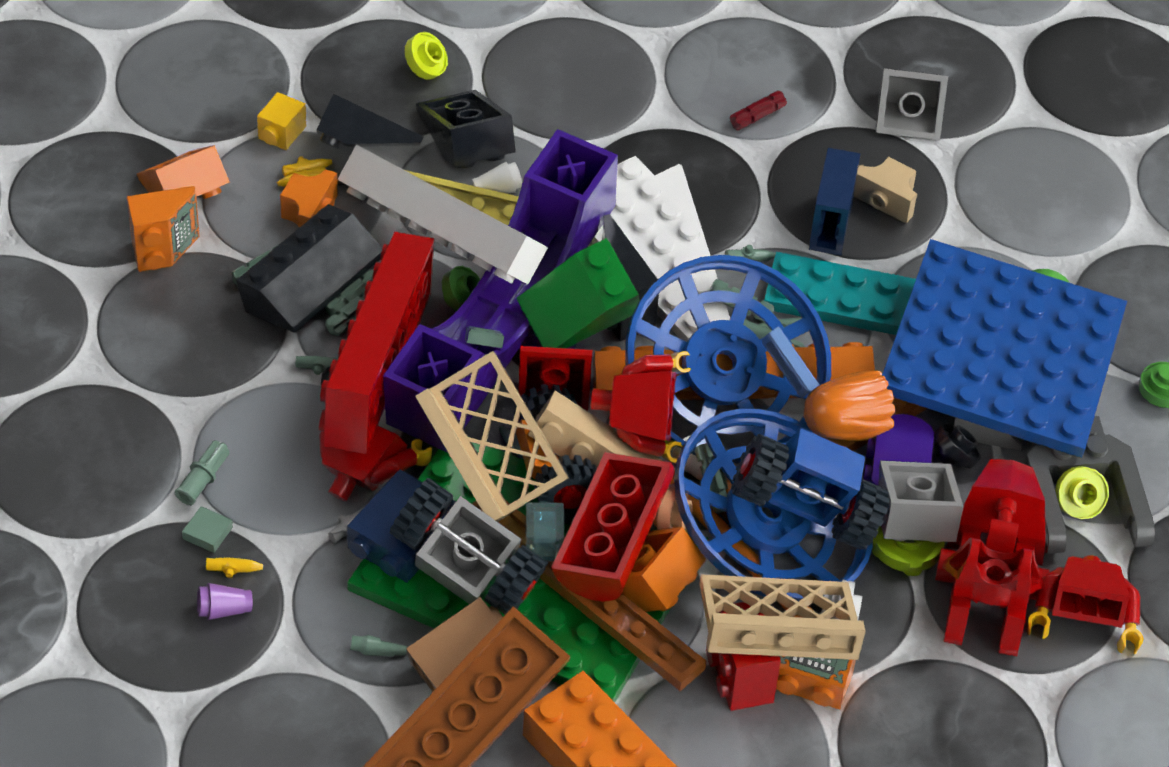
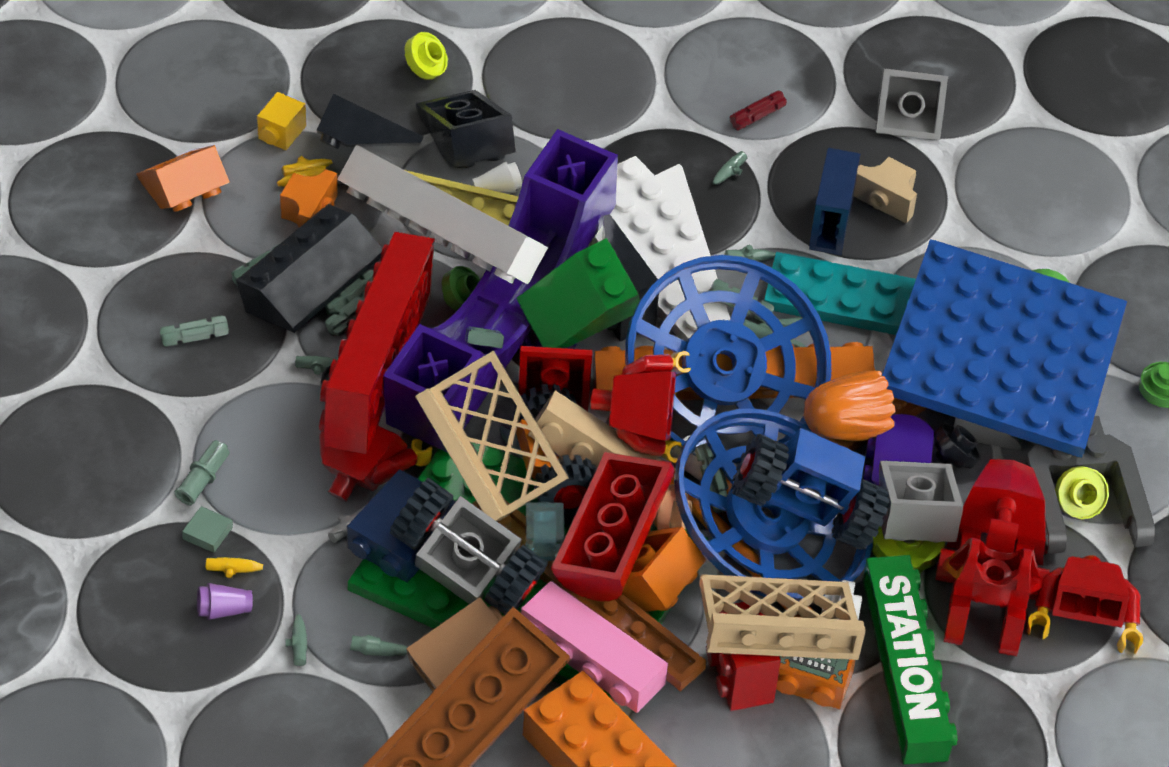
(162, 226): orange slope -> none
(194, 330): none -> sand green axle
(298, 641): none -> sand green helmet
(598, 647): none -> bright pink brick
(730, 168): none -> sand green helmet
(789, 362): medium blue tile -> none
(908, 660): none -> green brick

